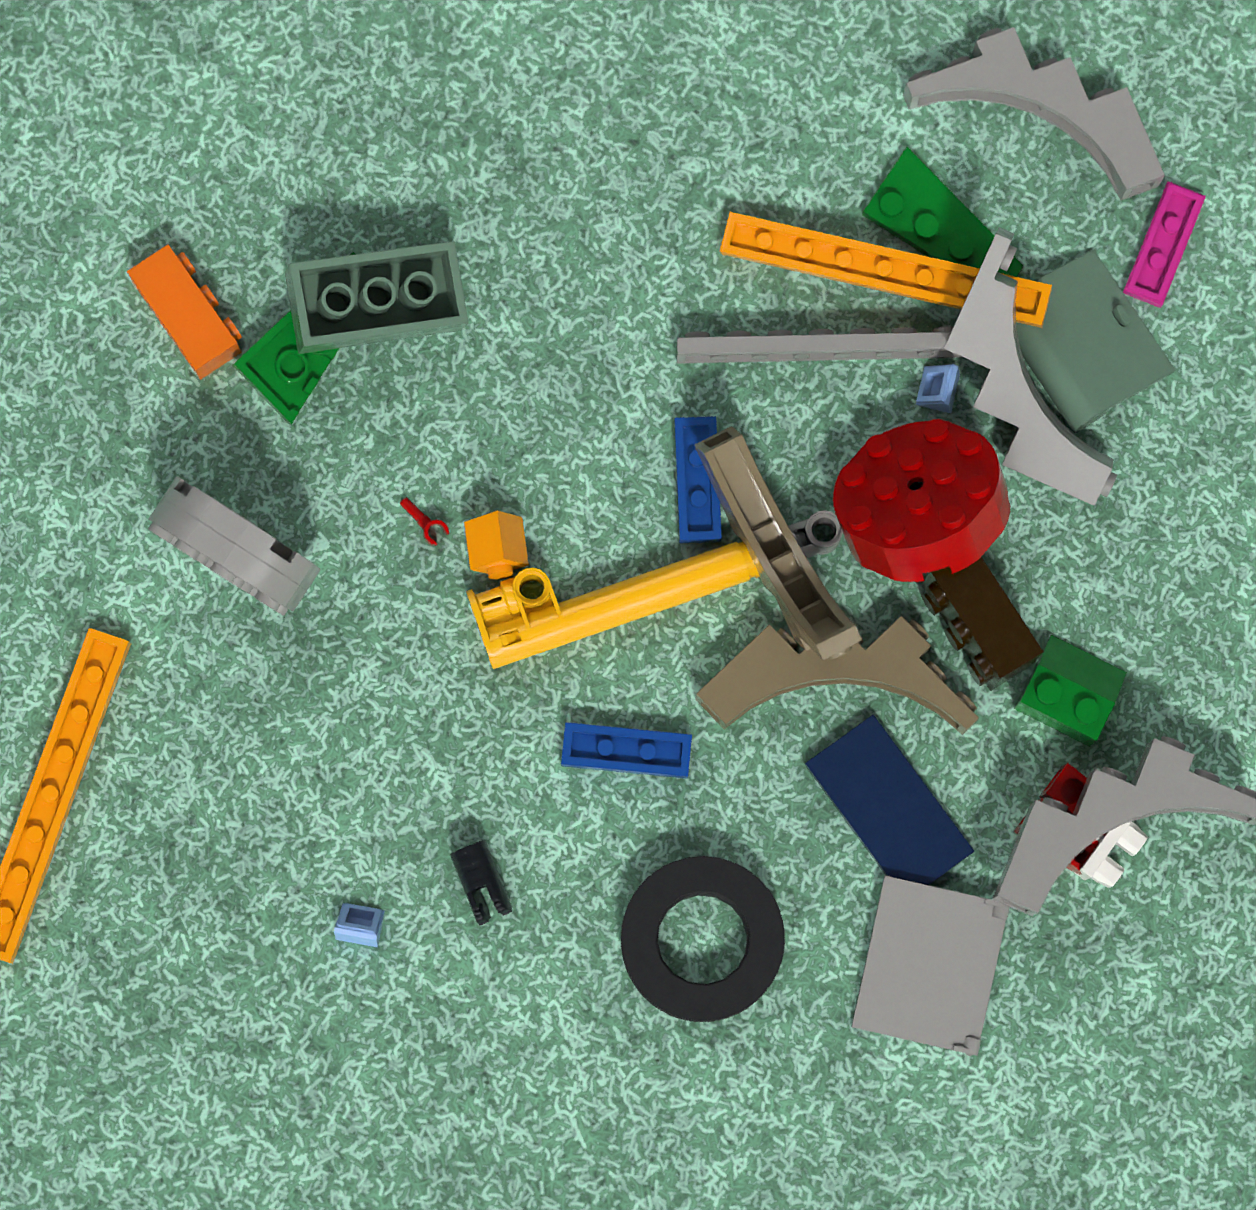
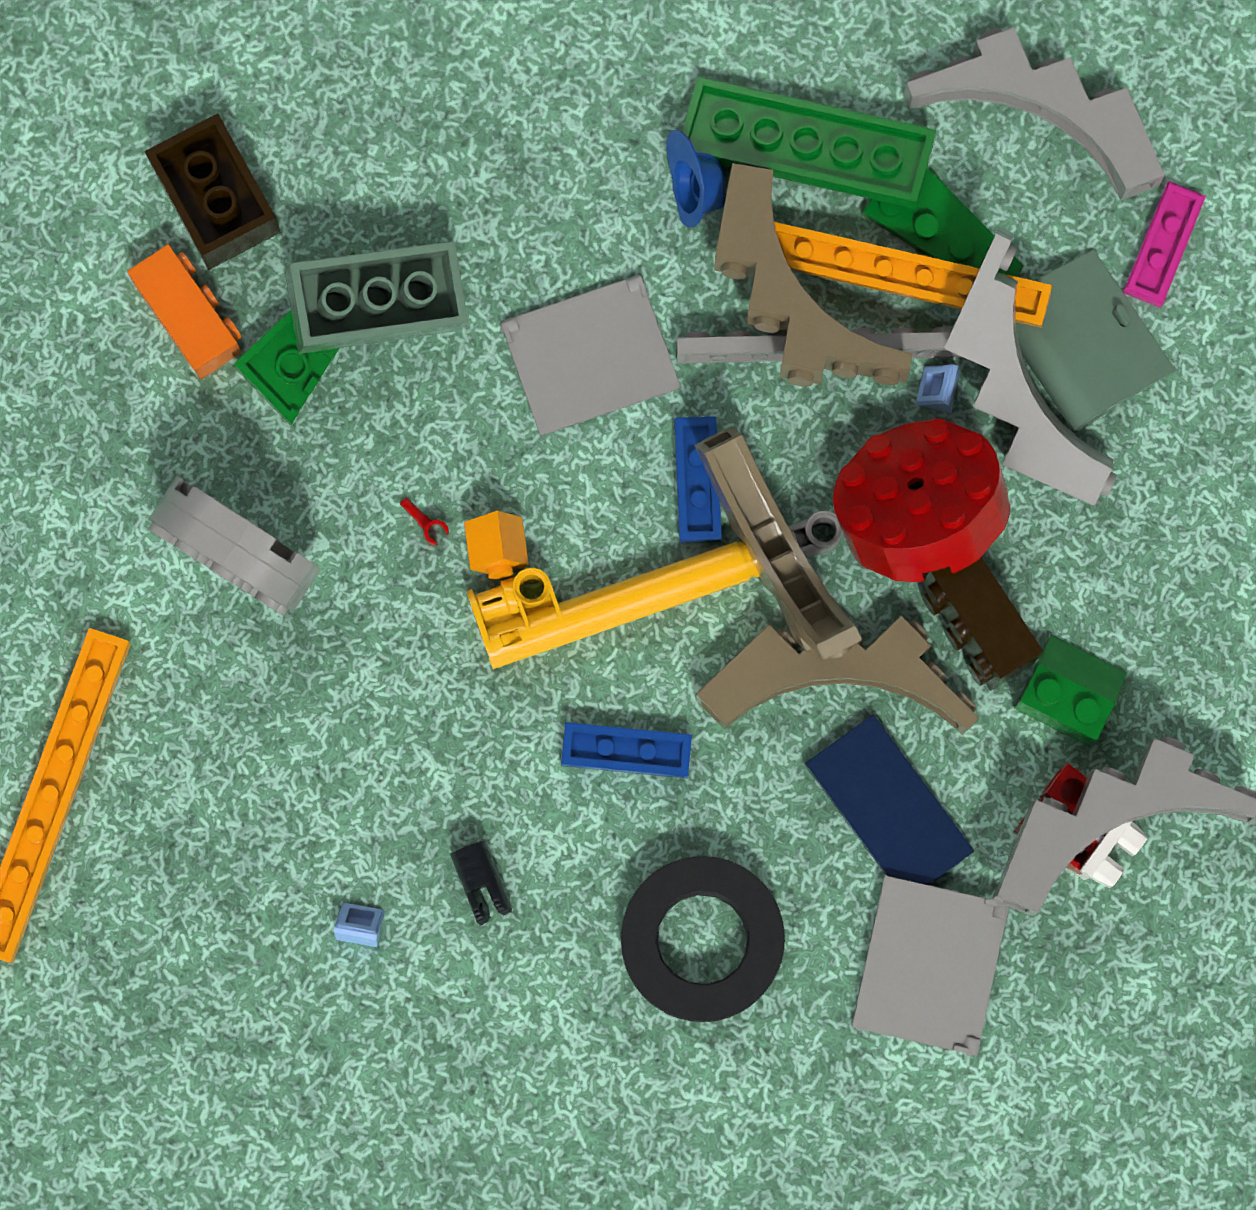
(213, 191): none -> dark brown brick
(590, 355): none -> light grey piece
(695, 178): none -> blue piece
(778, 301): none -> dark tan arch
(810, 142): none -> green plate

